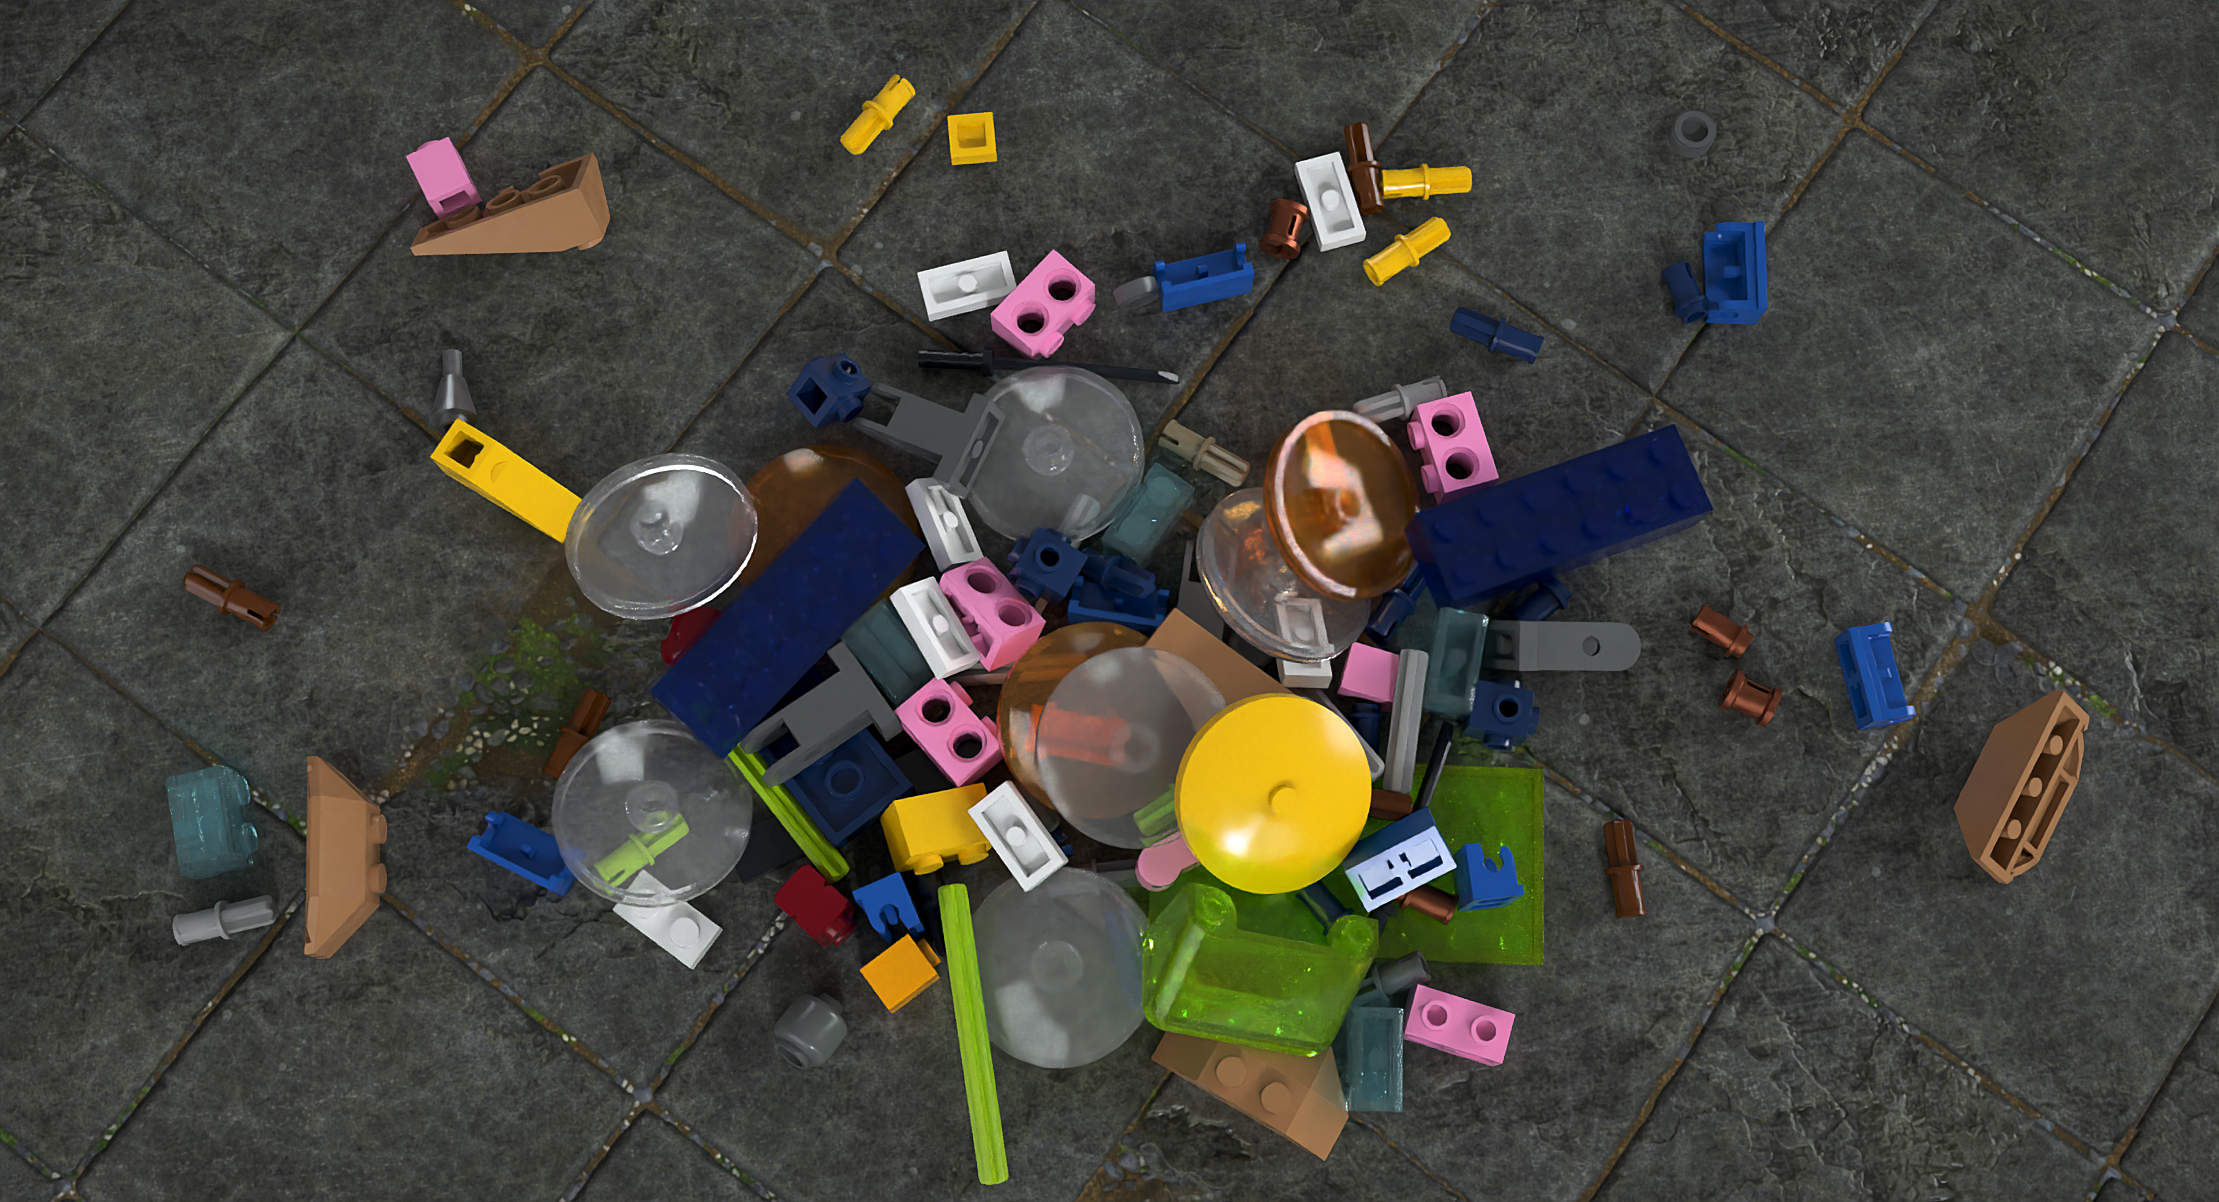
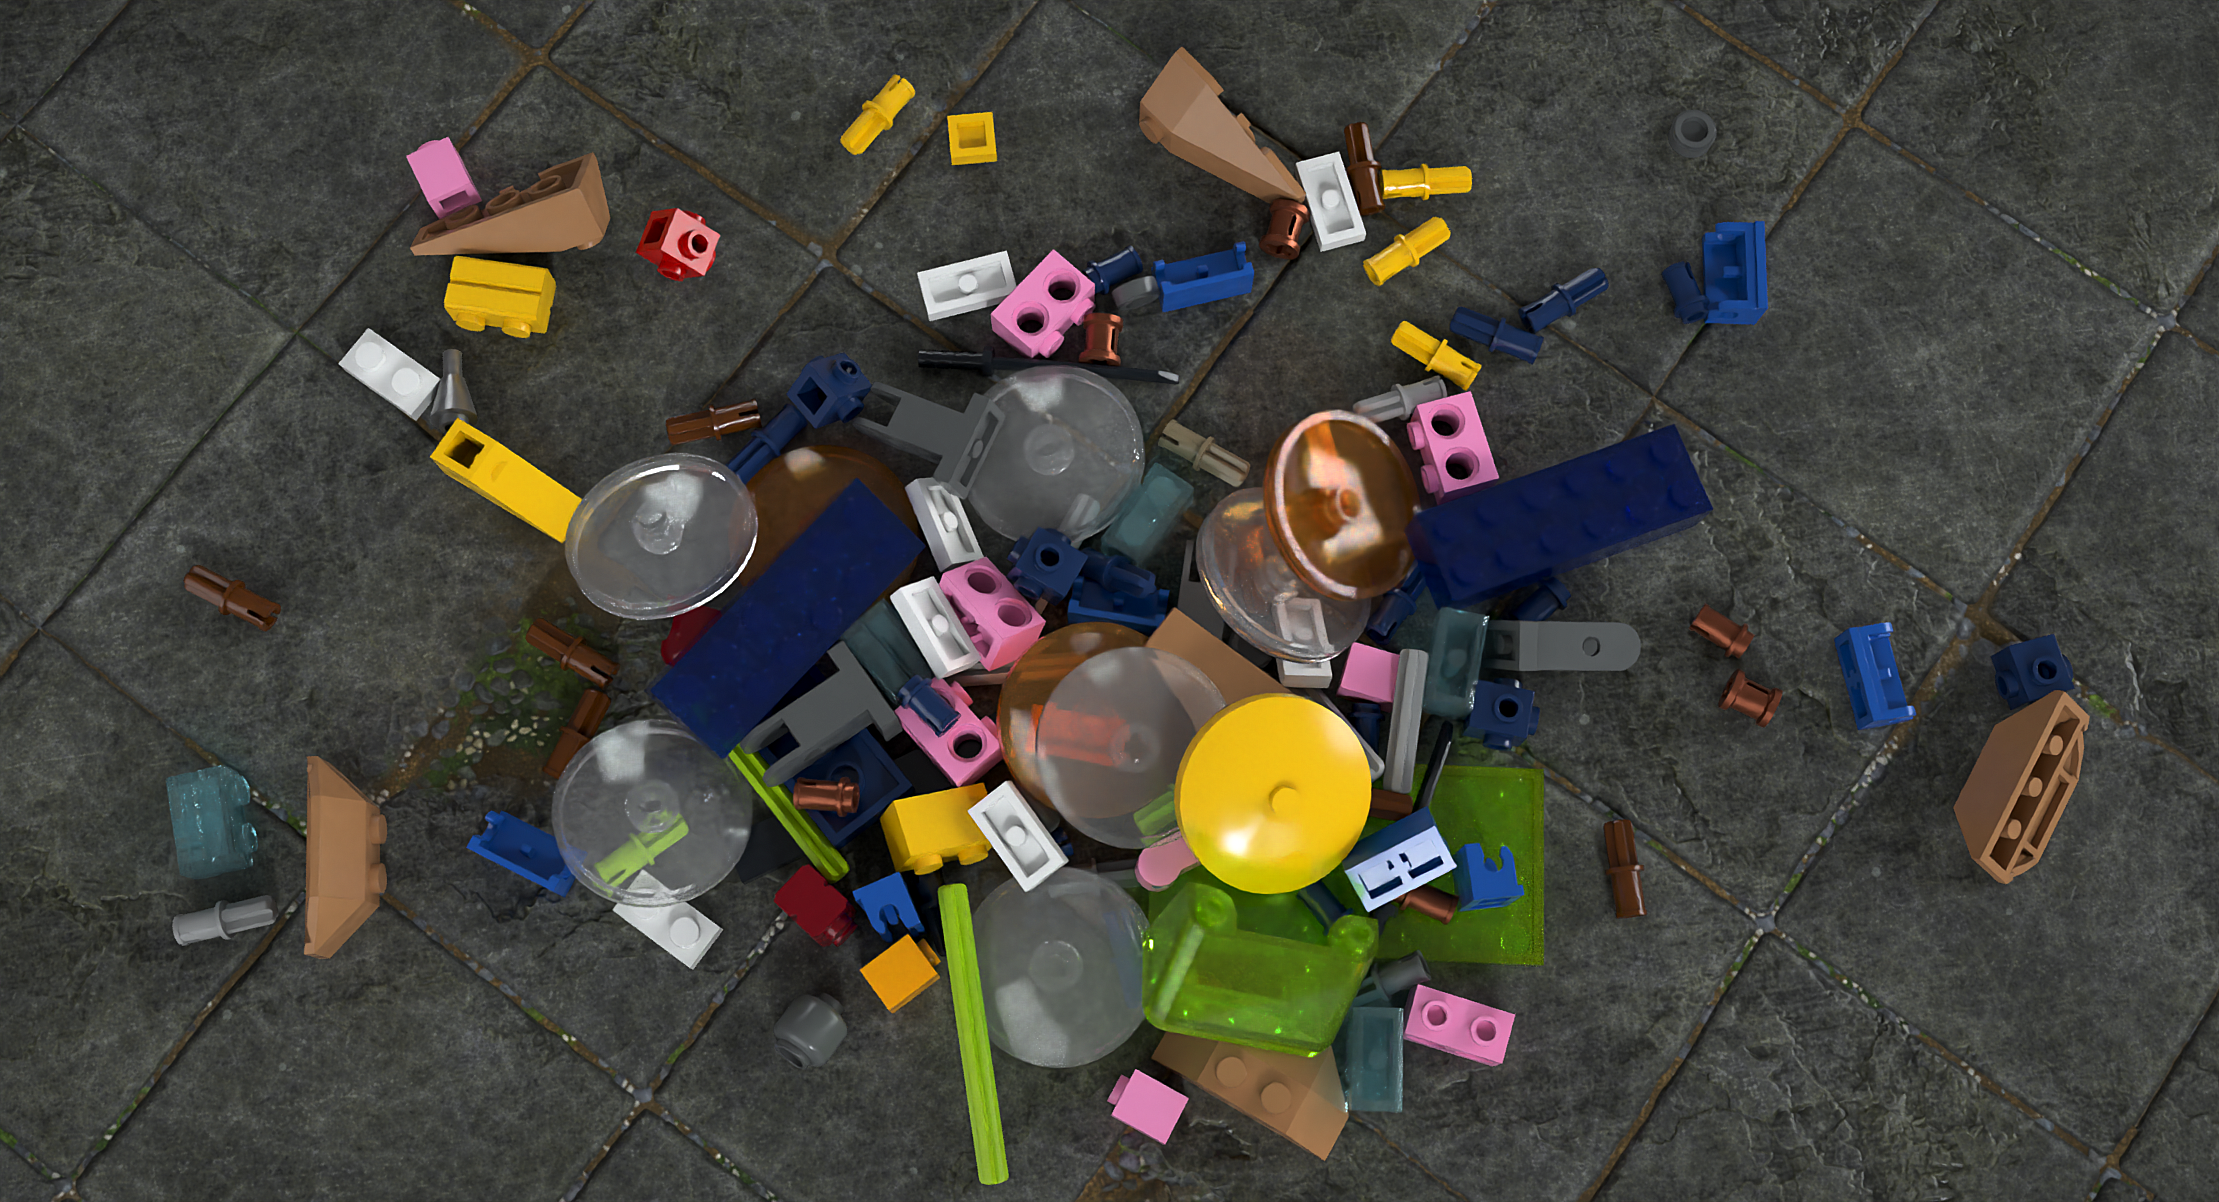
(391, 374): none -> white plate
(499, 296): none -> yellow brick
(571, 652): none -> reddish brown axle
(678, 244): none -> red brick
(713, 422): none -> reddish brown axle
(767, 443): none -> dark blue axle
(827, 795): none -> copper pin
(928, 705): none -> dark blue pin
(1101, 339): none -> copper bush
(1113, 269): none -> dark blue pin
(1147, 1105): none -> bright pink brick
(1196, 126): none -> medium nougat wedge
(1435, 355): none -> yellow axle
(1563, 300): none -> dark blue axle
(2031, 671): none -> dark blue brick

